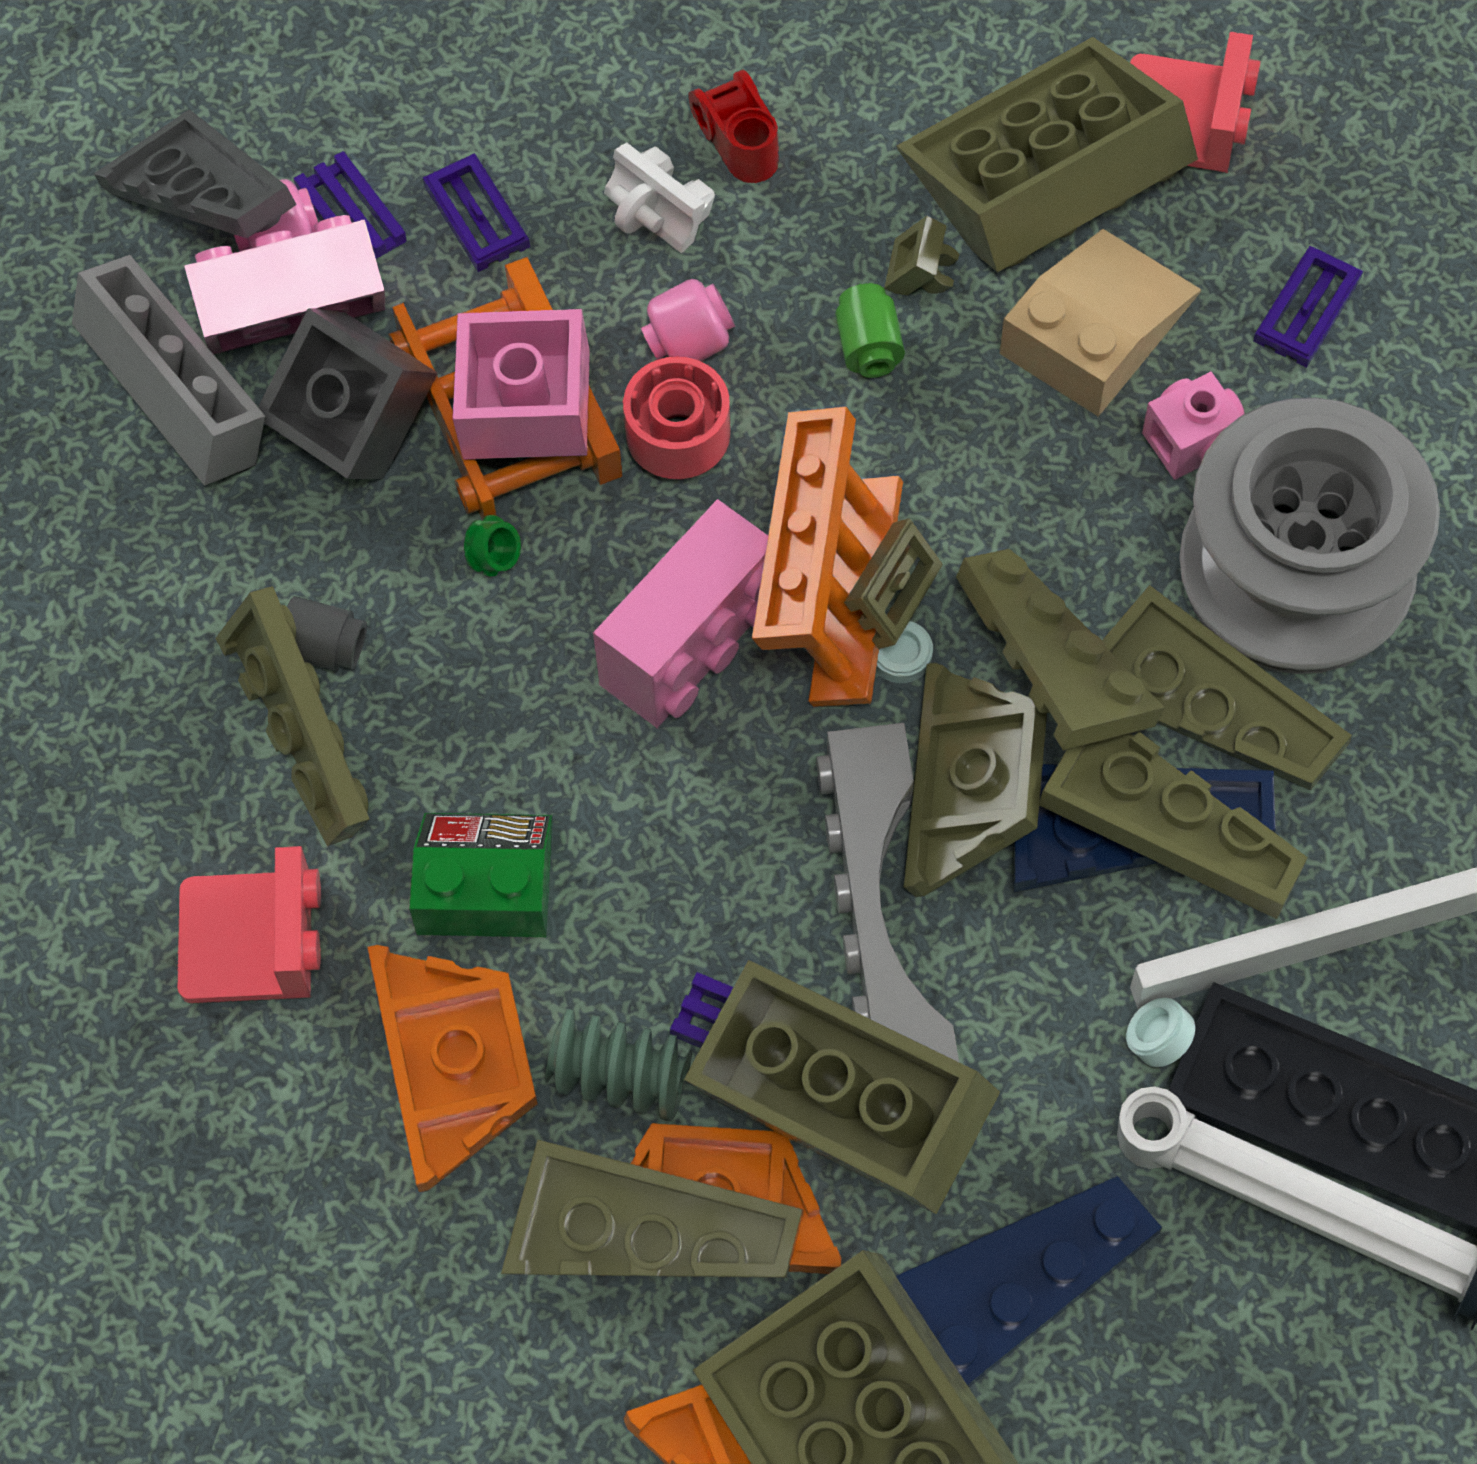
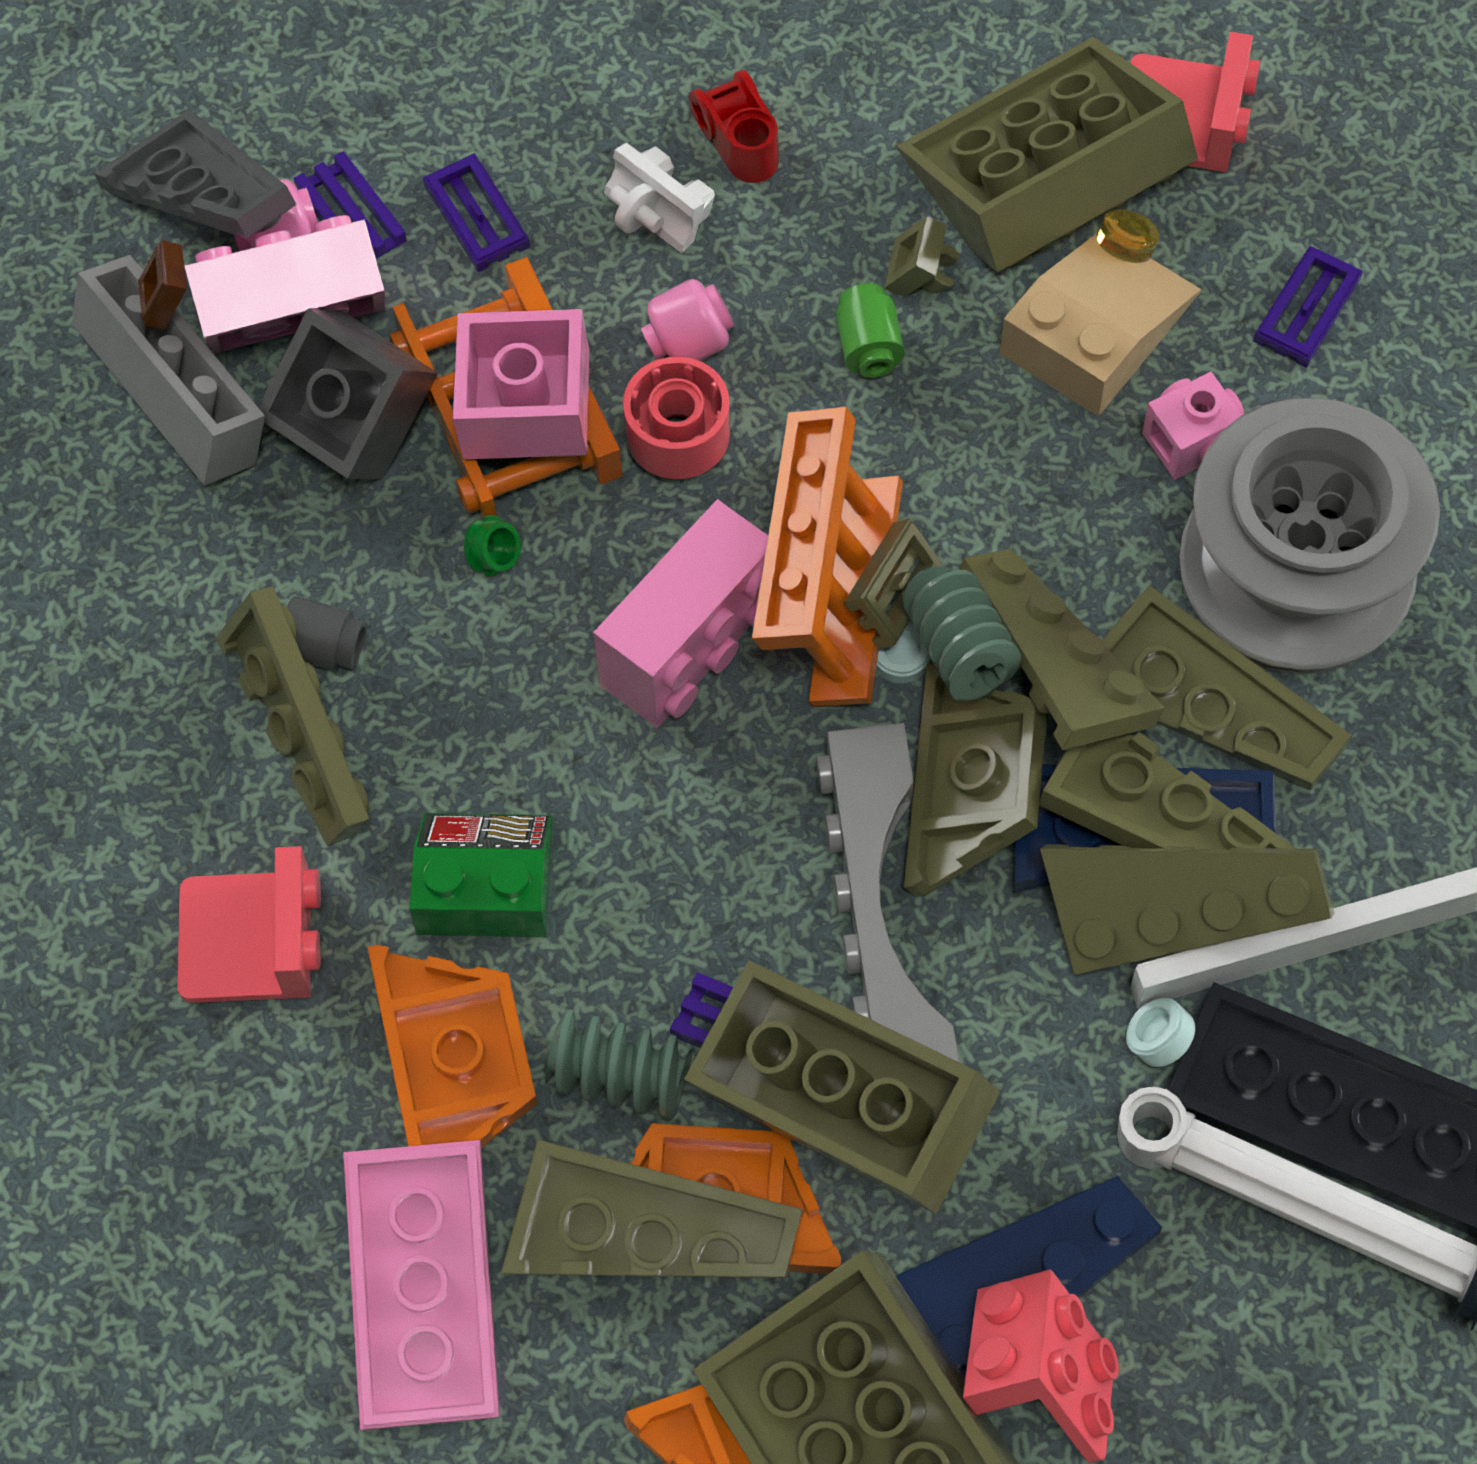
(162, 284): none -> reddish brown tile
(421, 1285): none -> bright pink tile
(961, 631): none -> sand green piece
(1037, 1345): none -> coral bracket
(1128, 236): none -> clear yellow tile
(1157, 902): none -> olive wing

